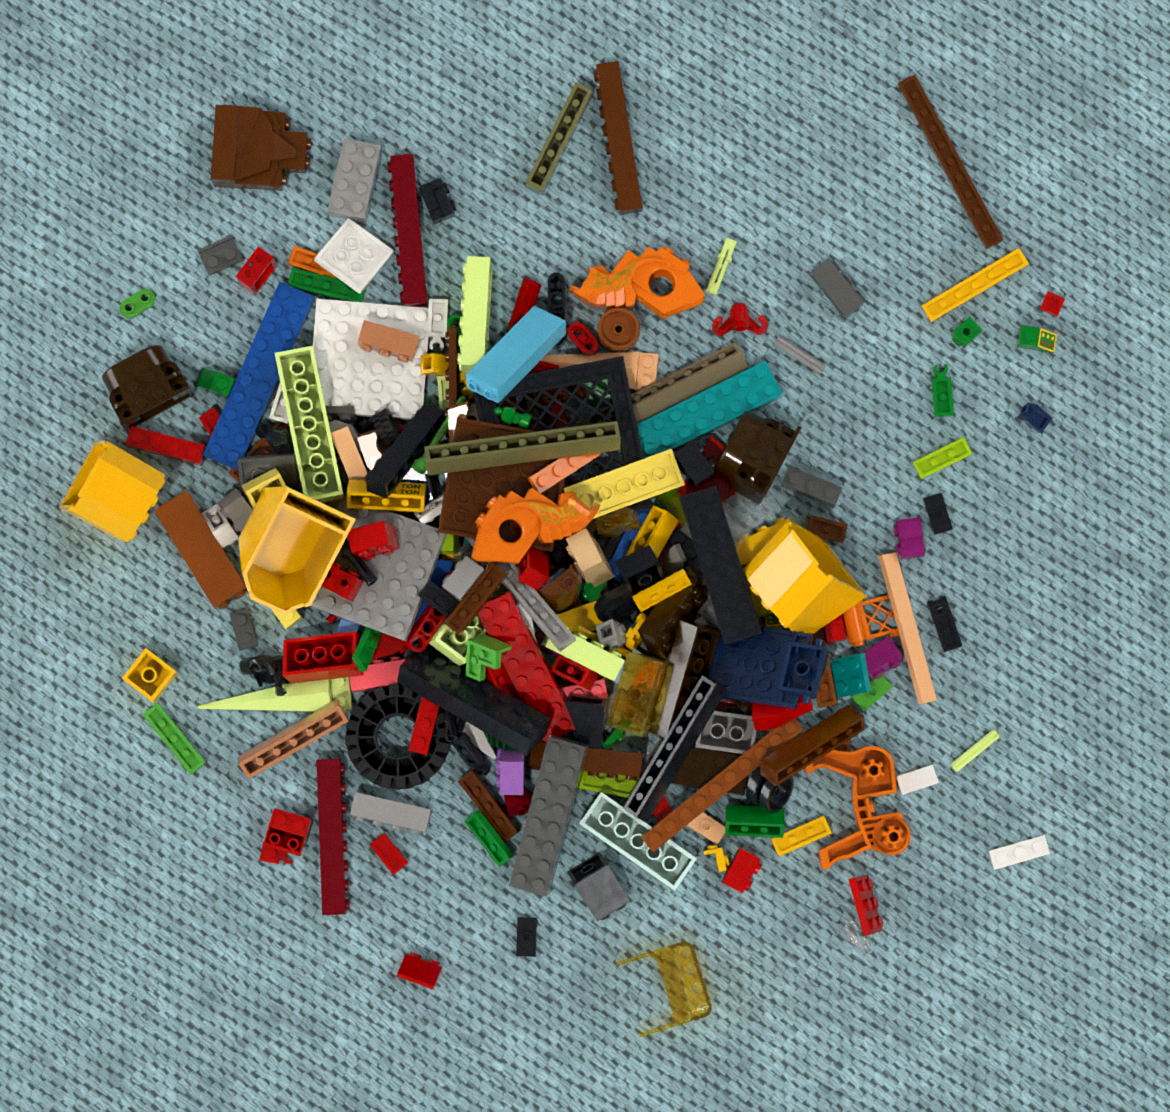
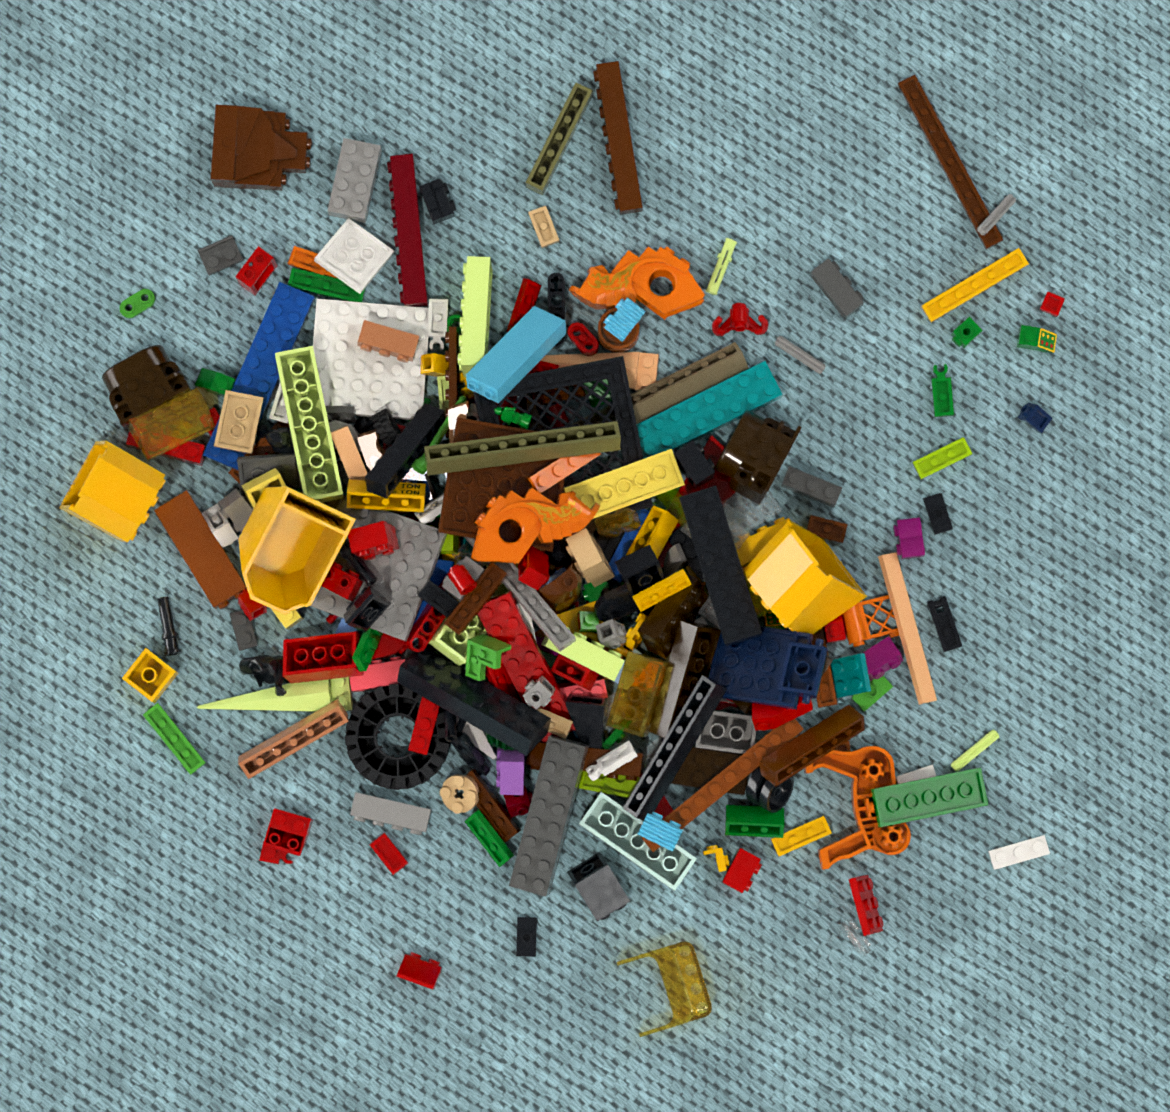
(169, 634): none -> black pin
(171, 424): none -> clear yellow slope
(238, 422): none -> tan plate
(250, 607): none -> red brick
(332, 836): dark red brick -> none
(366, 609): none -> black slope
(449, 793): none -> tan plate
(462, 579): none -> red brick
(538, 692): none -> light grey brick
(543, 226): none -> tan plate
(558, 725): none -> tan plate
(587, 621): none -> bright green plate
(612, 760): none -> white plate
(623, 319): none -> medium azure brick
(660, 831): none -> medium azure brick
(708, 827): light nougat plate -> none
(929, 797): none -> green plate
(996, 214): none -> light grey axle

